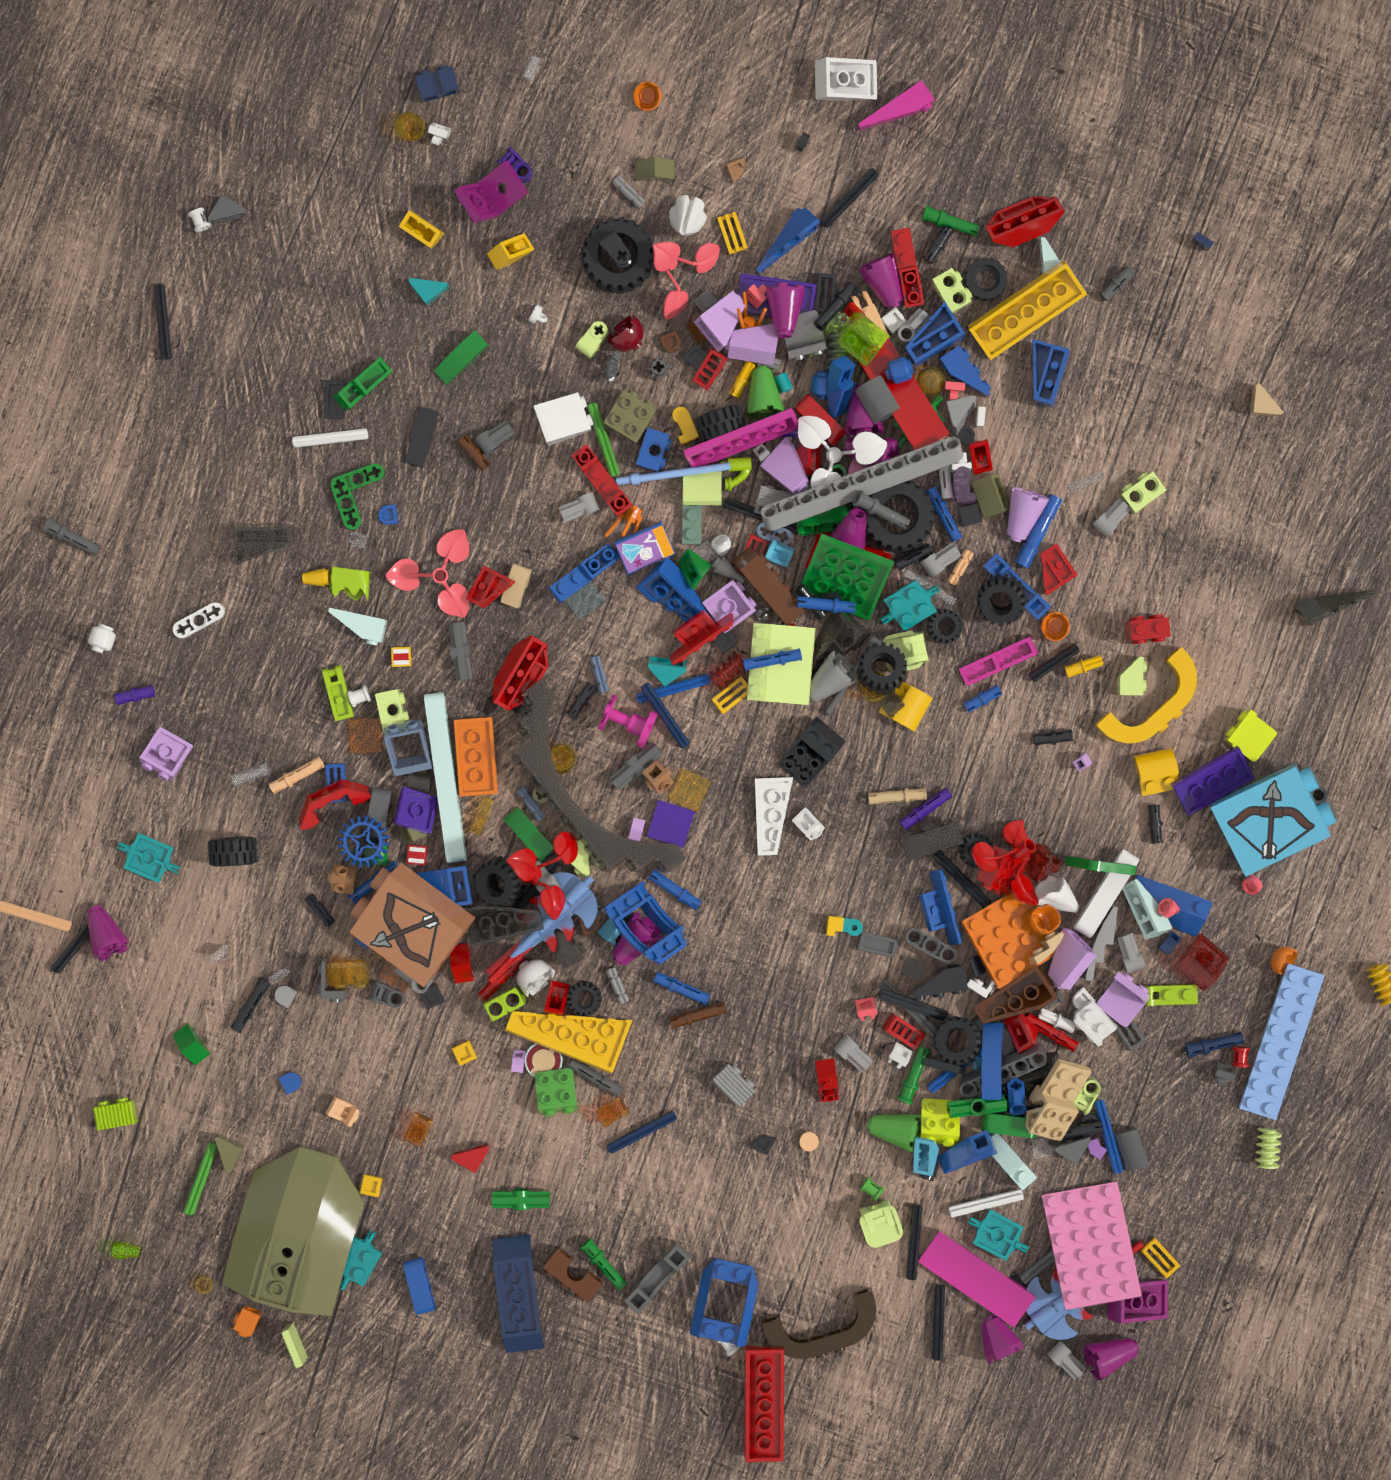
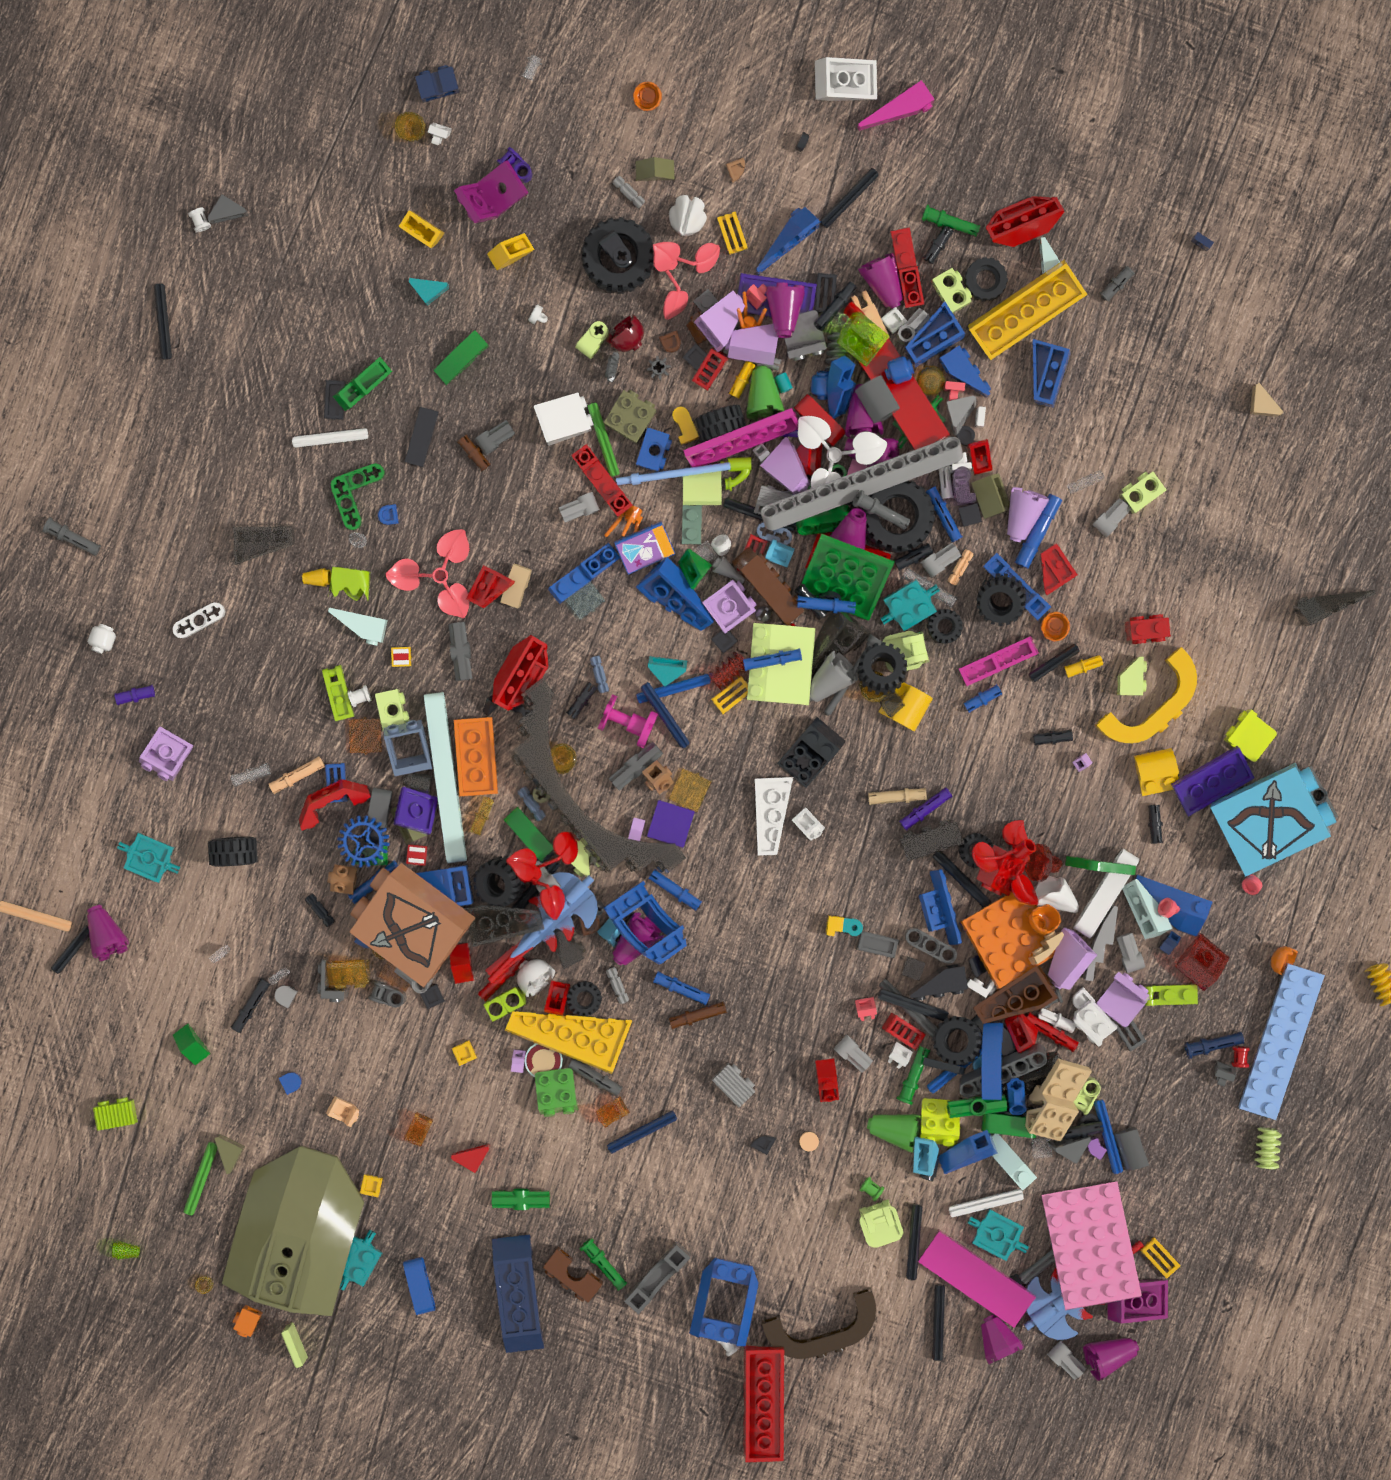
(697, 632): red bracket -> none

